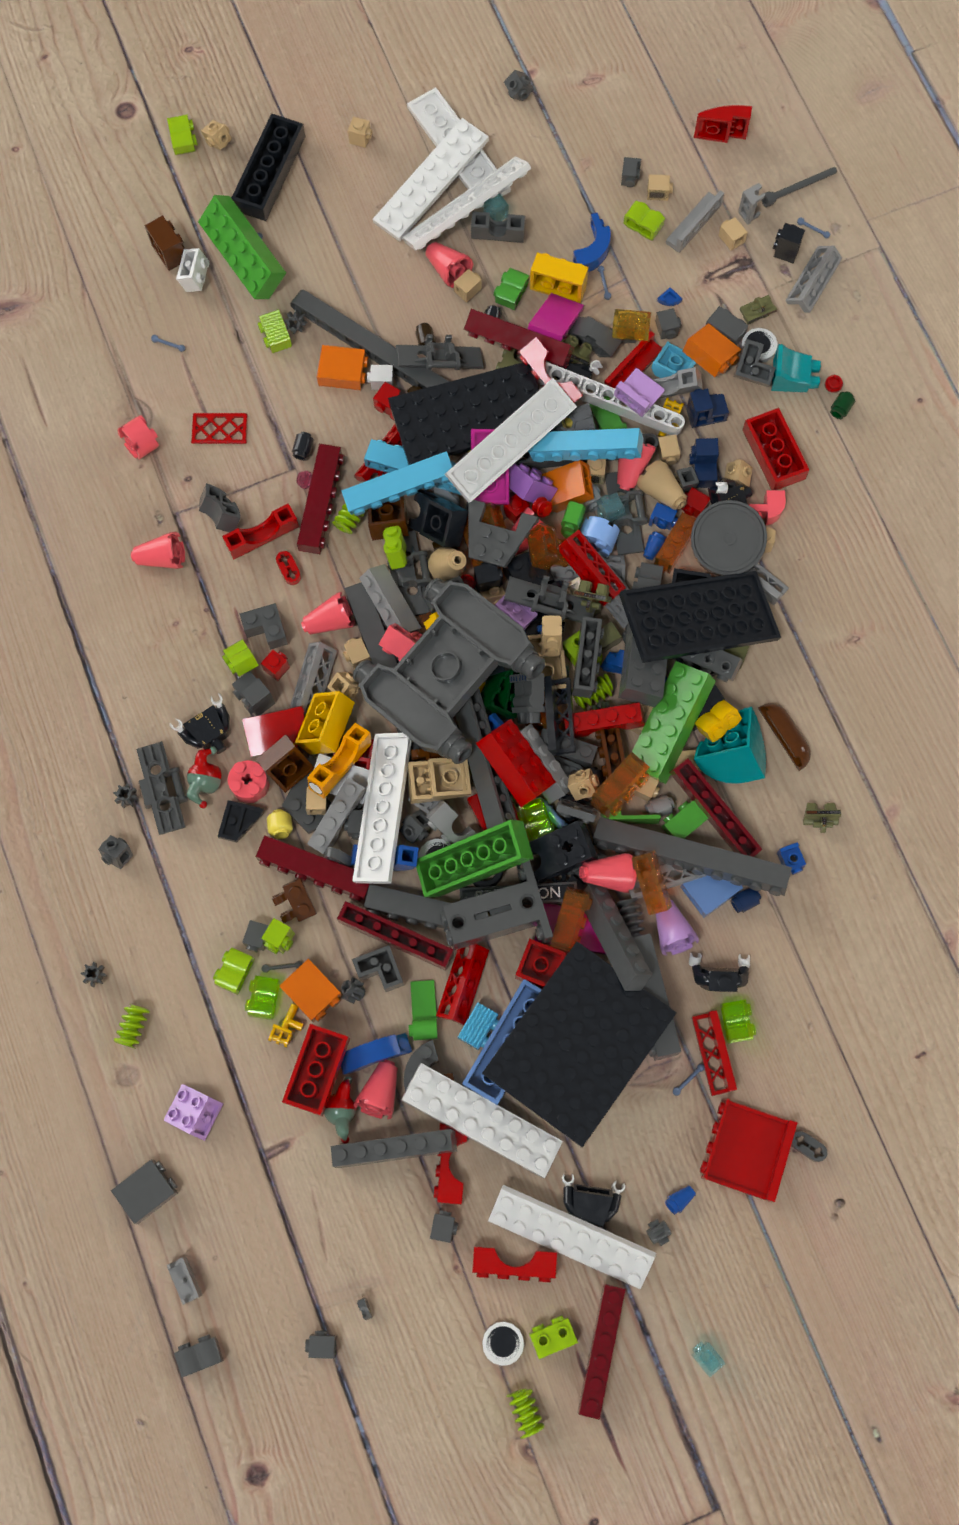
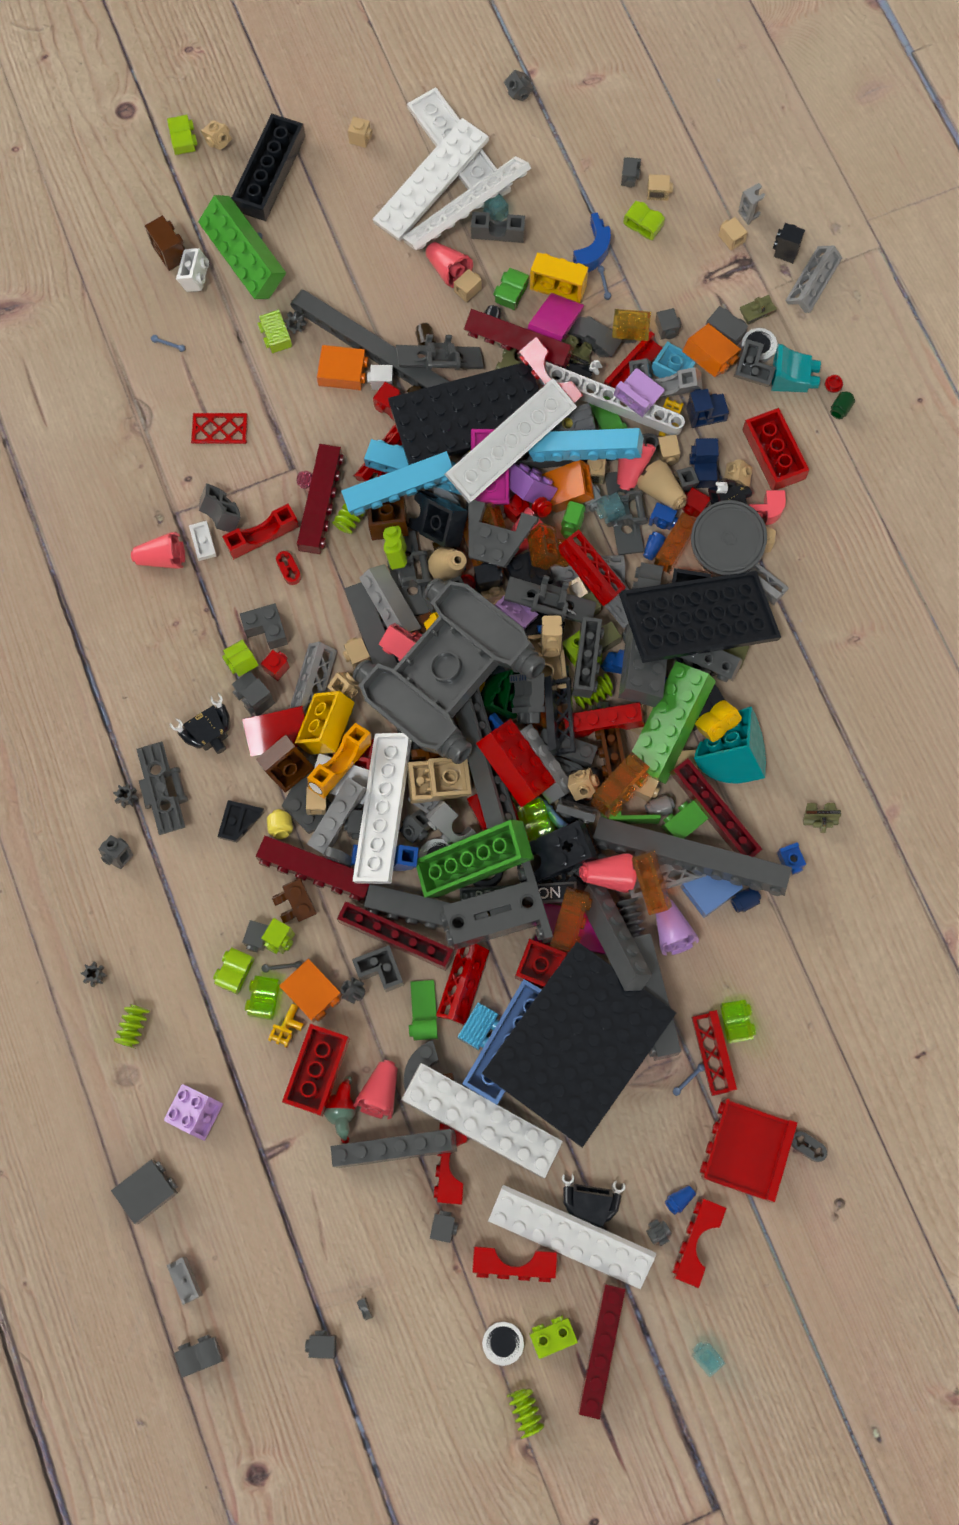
(138, 437): coral brick -> none
(202, 540): none -> white plate
(203, 777): piece -> none
(241, 773): coral brick -> none
(302, 446): black brick -> none
(329, 616): coral cone -> none
(375, 1052): blue arch -> none
(600, 534): light blue brick -> none
(601, 594): olive hips -> none
(643, 365): none -> dark grey brick
(669, 298): blue tile -> none
(689, 1268): none -> red arch
(695, 221): light grey fence -> none
(720, 978): black torso -> none
(723, 122): red slope -> none
(770, 197): dark grey piece -> none
(787, 734): reddish brown brick -> none
(800, 221): sand blue hinge -> none

